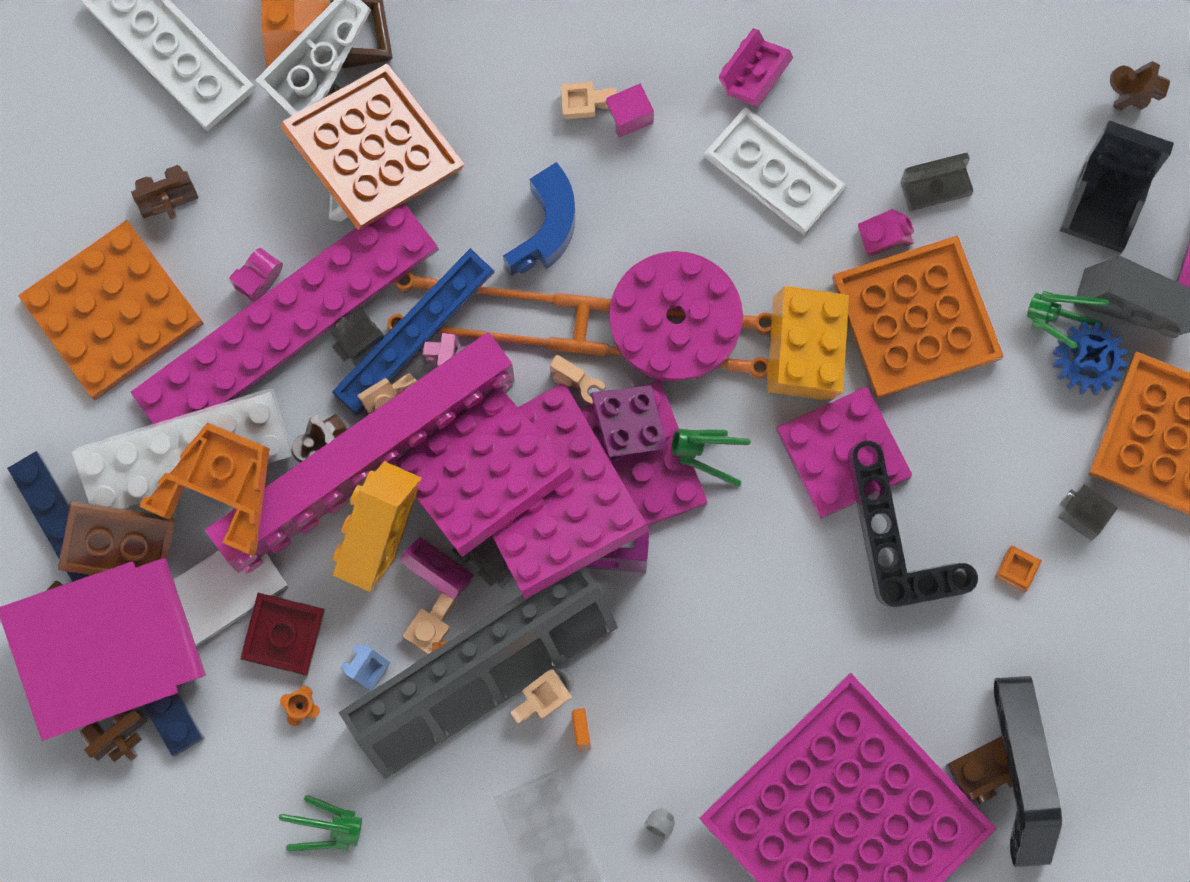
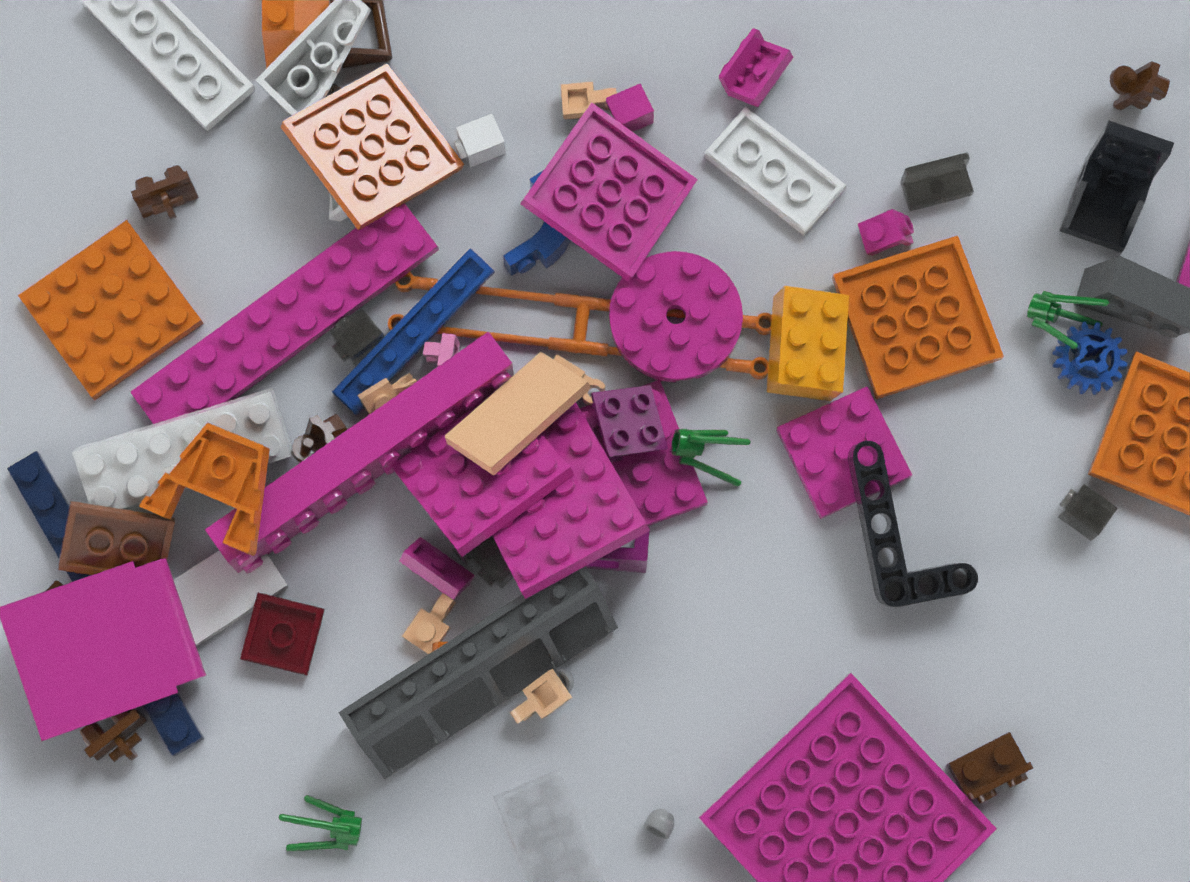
(256, 274): dark pink leg -> none
(290, 702): orange plate -> none
(366, 666): light blue tile -> none
(375, 525): light orange brick -> none
(479, 141): none -> white brick
(517, 413): none -> light nougat tile
(581, 729): orange tile -> none
(609, 192): none -> dark pink plate
(1018, 568): orange tile -> none
(1031, 773): beam -> none

